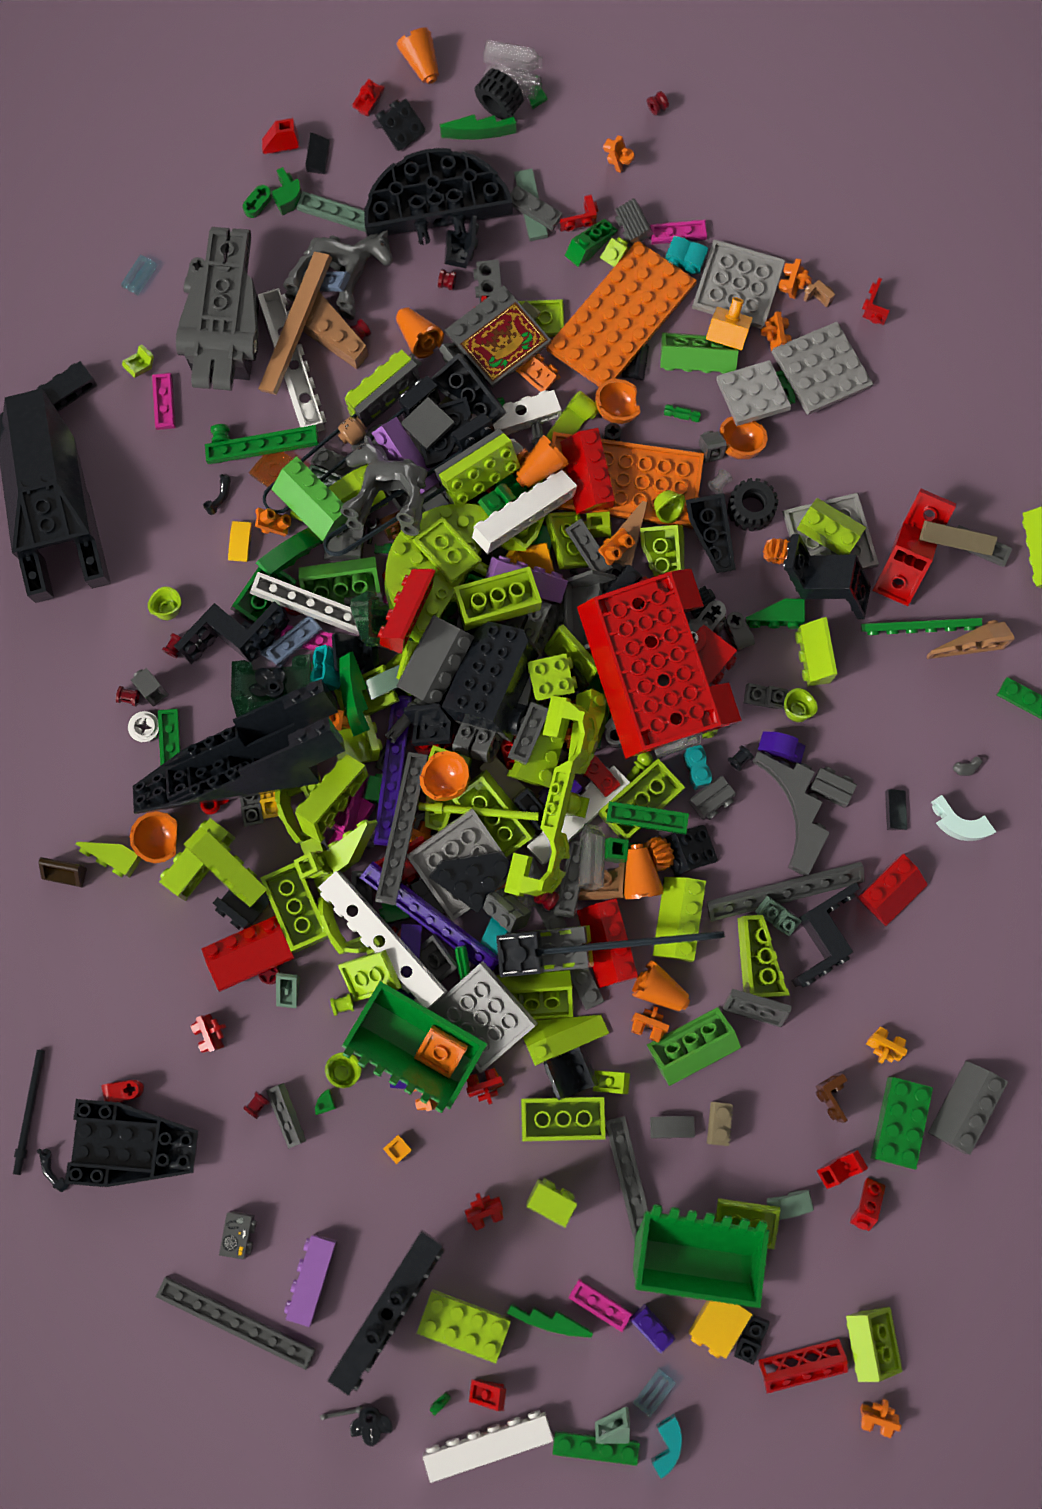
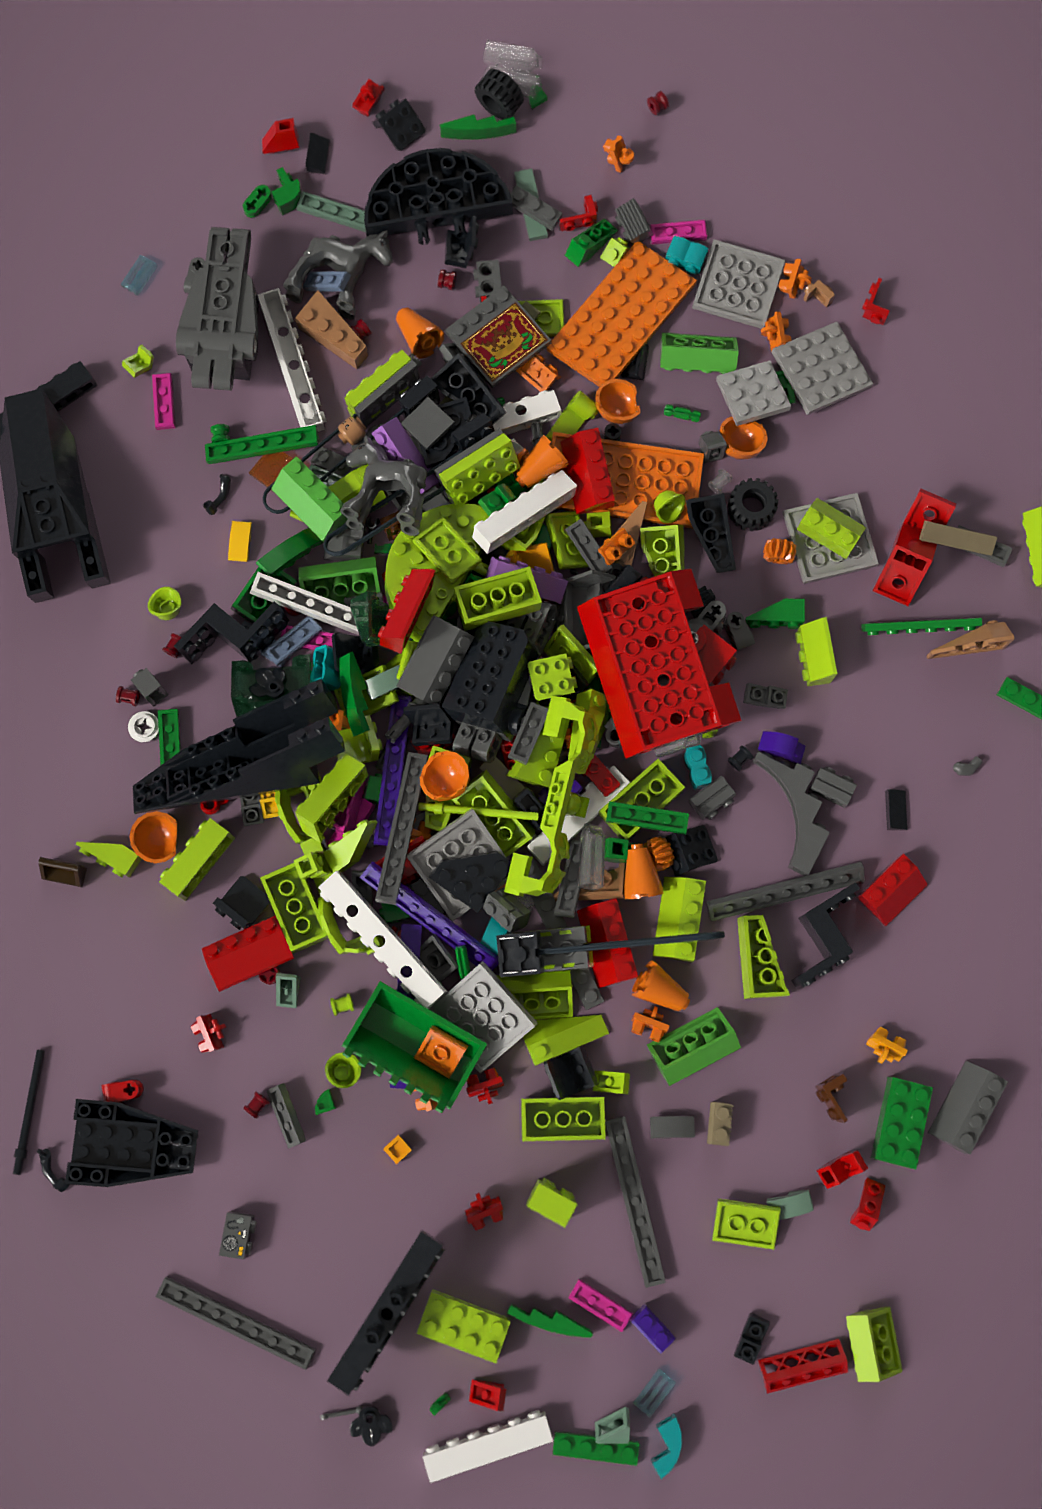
(225, 866): lime wedge -> none
(269, 521): orange hips -> none
(295, 323): medium nougat tile -> none
(311, 1280): medium lavender brick -> none
(366, 972): lime tile -> none
(420, 54): orange cone -> none
(547, 899): dark red wheel -> none
(643, 761): lime bar -> none
(700, 1257): green piece -> none
(719, 1327): yellow brick -> none
(730, 326): light orange brick -> none
(757, 1008): dark grey tile -> none
(778, 916): sand green slope -> none
(800, 705): lime helmet -> none
(827, 576): black bracket -> none
(880, 1415): orange hips -> none
(960, 828): light aqua arch -> none

